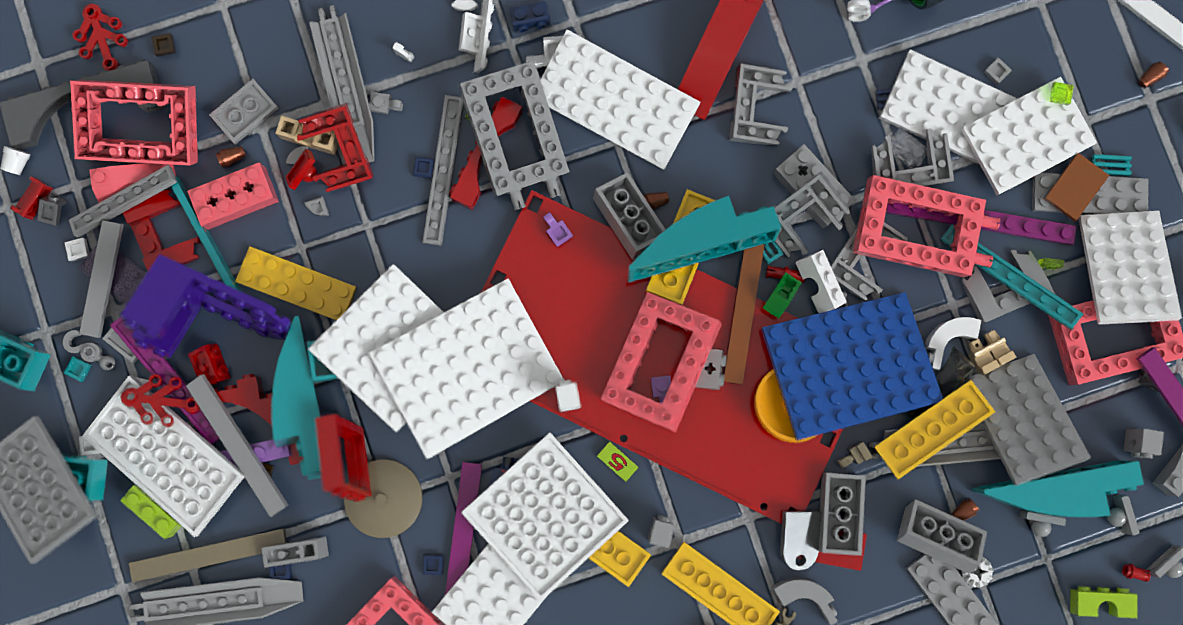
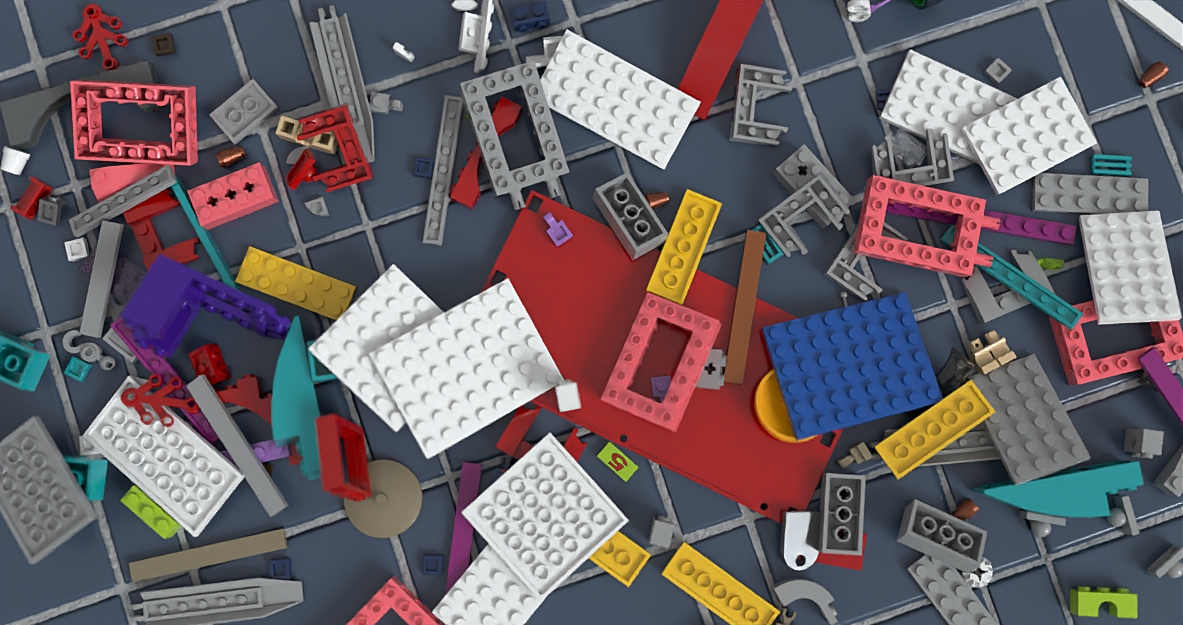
(295, 552): light grey slope -> none
(512, 438): none -> red wedge
(704, 236): teal slope -> none
(777, 272): red pin -> none
(782, 295): green brick -> none
(818, 268): white arch -> none
(938, 338): white arch -> none
(1061, 93): clear neon green tile -> none
(1076, 187): dark orange tile -> none
(1131, 571): red pin -> none

